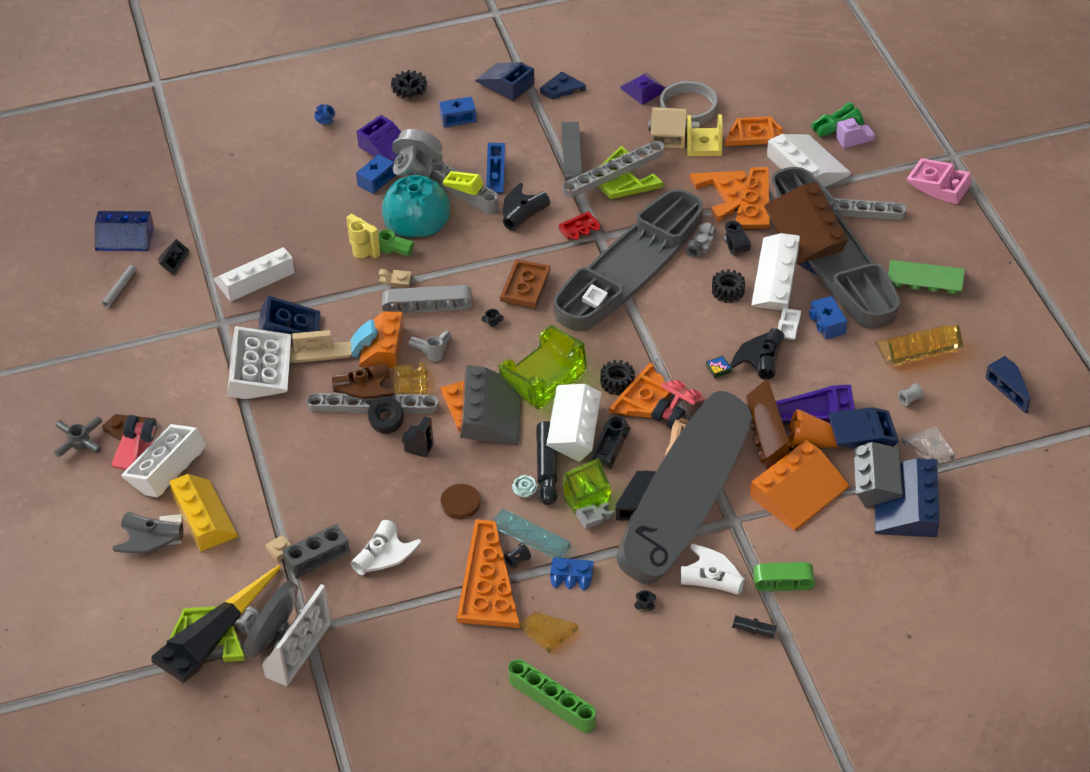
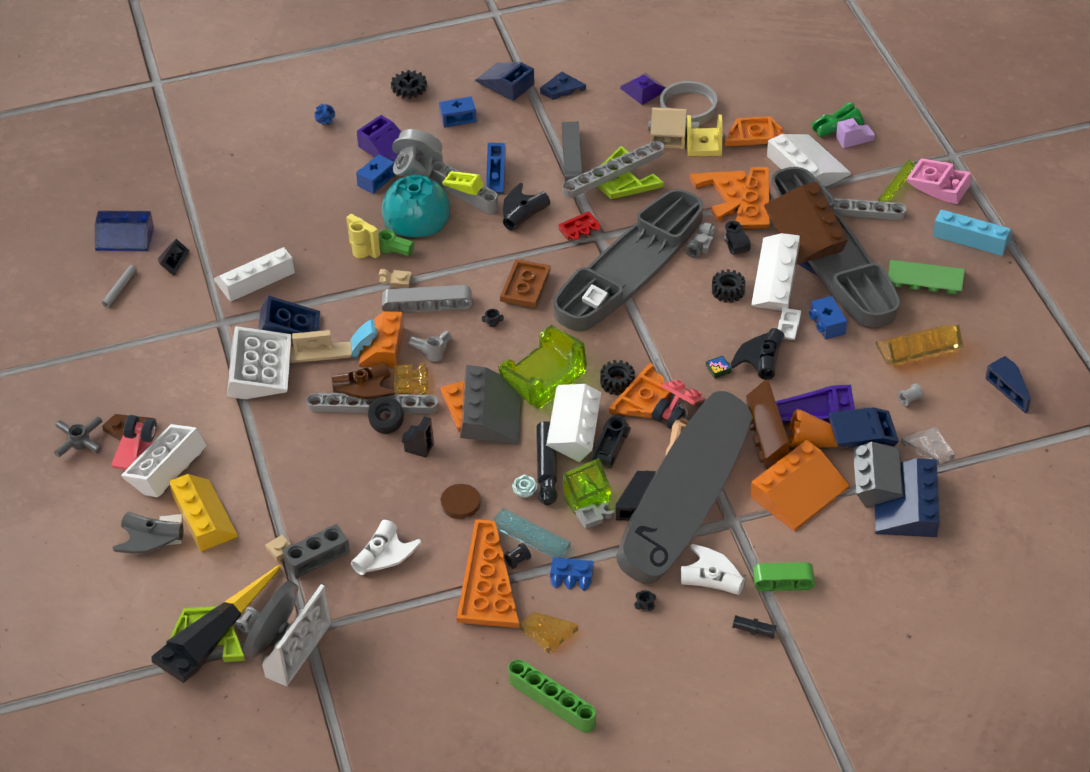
(897, 181): none -> clear neon green axle
(972, 232): none -> medium azure slope

